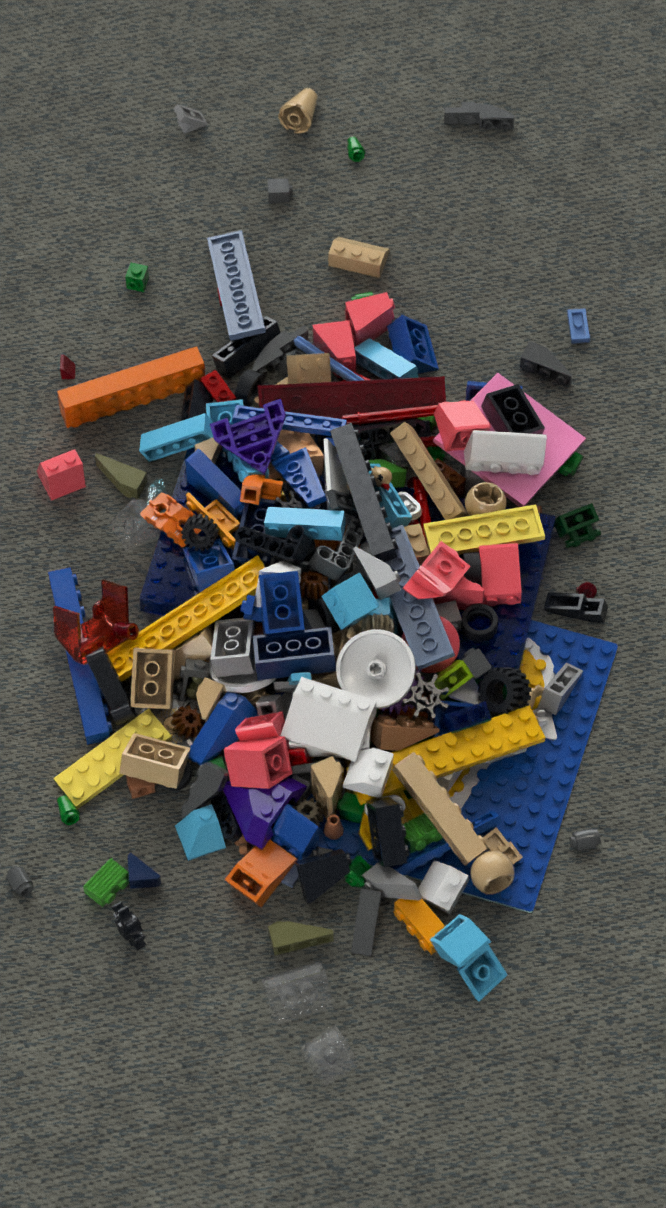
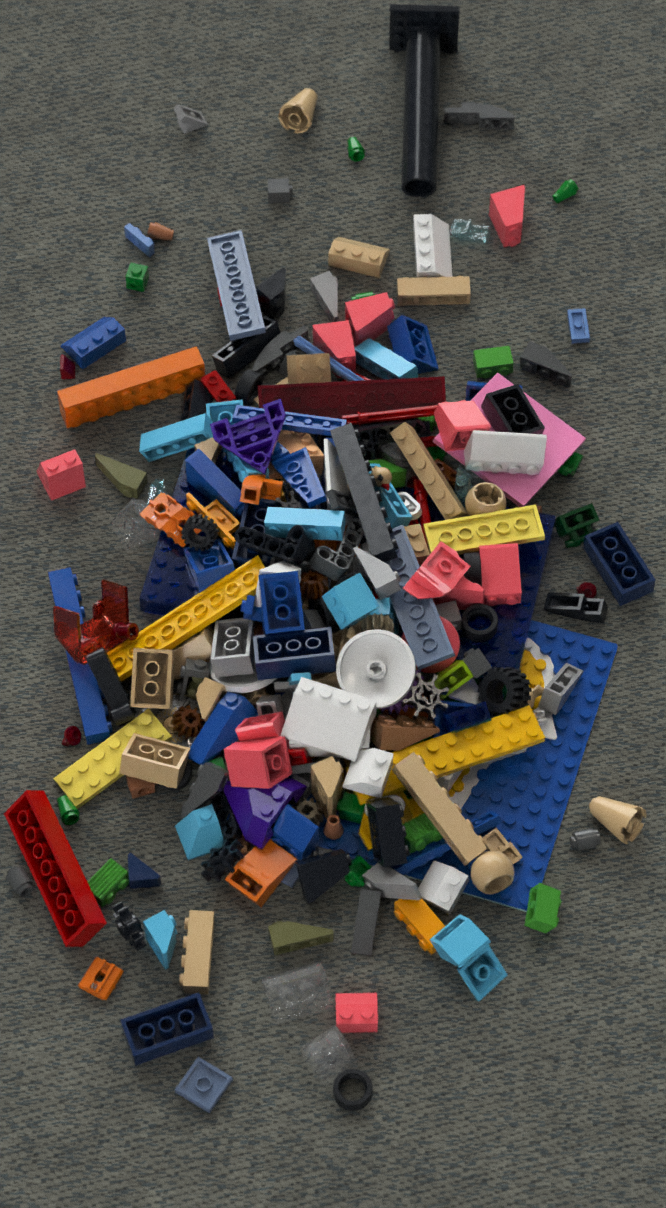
(55, 868): none -> red brick
(72, 736): none -> dark red plate
(95, 341): none -> blue slope
(111, 977): none -> orange piece
(138, 239): none -> medium blue plate
(159, 232): none -> nougat cone
(161, 936): none -> medium azure slope
(167, 1028): none -> dark blue brick
(198, 952): none -> tan brick
(203, 1084): none -> sand blue plate
(222, 860): none -> black gear
(272, 294): none -> black slope
(326, 292): none -> light grey slope
(349, 1104): none -> black tyre
(356, 1012): none -> coral slope
(423, 34): none -> black piece
(431, 246): none -> white slope
(433, 290): none -> tan brick
(462, 484): none -> clear light blue bracket
(465, 230): none -> clear light blue slope
(493, 361): none -> bright green brick
(507, 214): none -> coral slope
(543, 908): none -> bright green brick
(565, 191): none -> green cone
(618, 817): none -> tan cone
(619, 563): none -> dark blue brick

